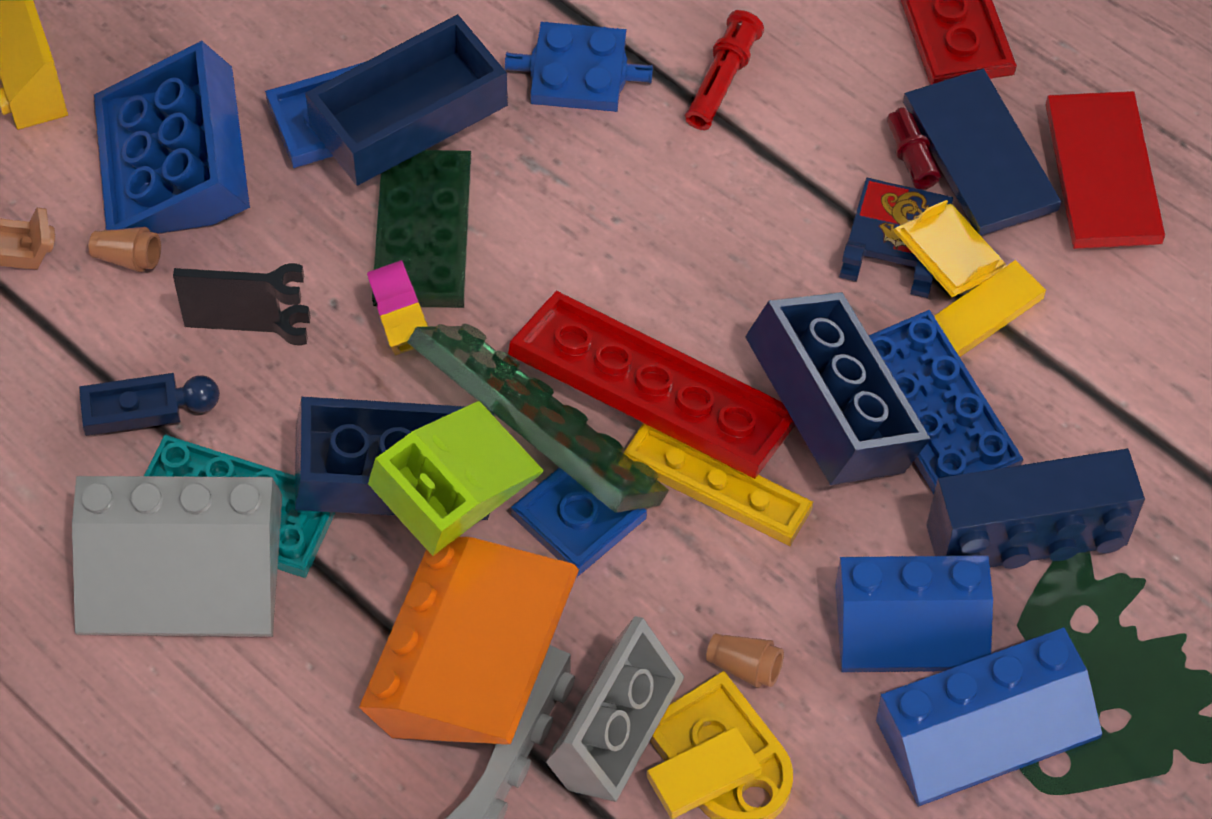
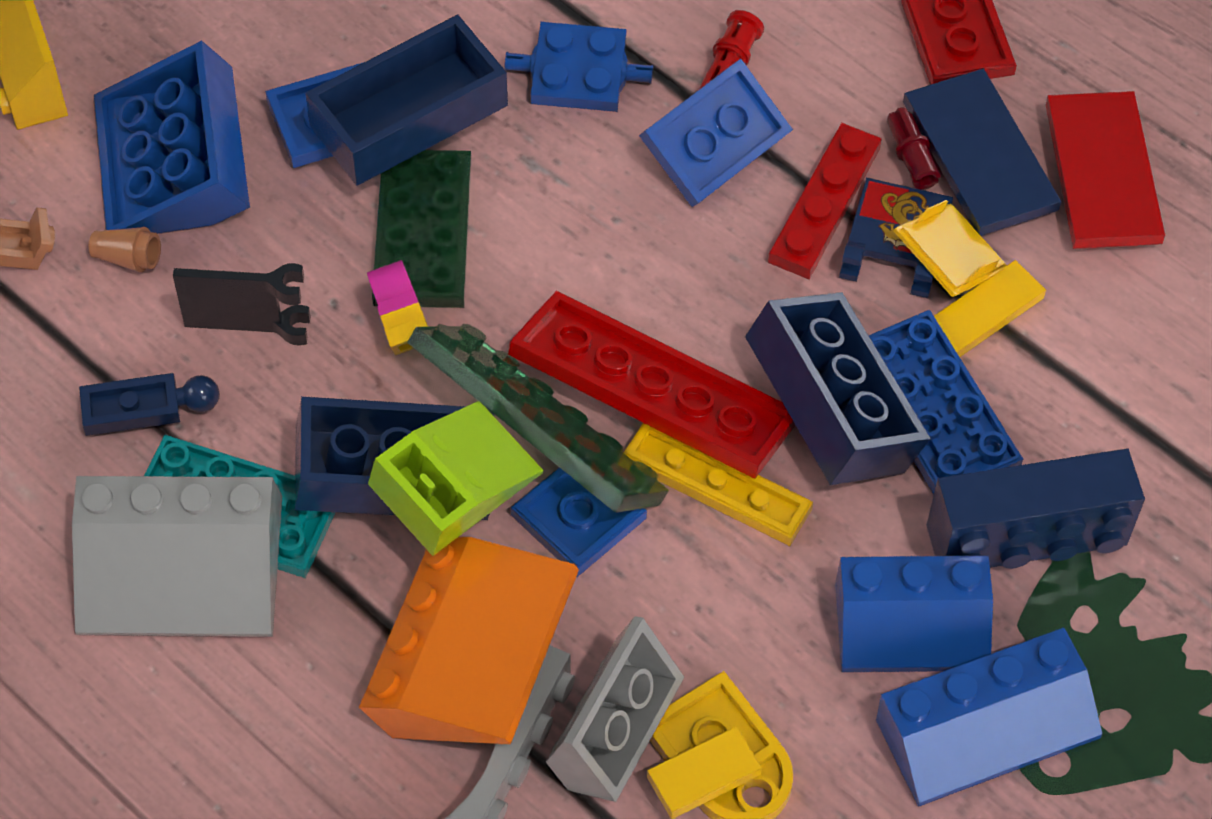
(716, 132): none -> blue plate
(746, 658): nougat cone -> none
(824, 201): none -> red plate

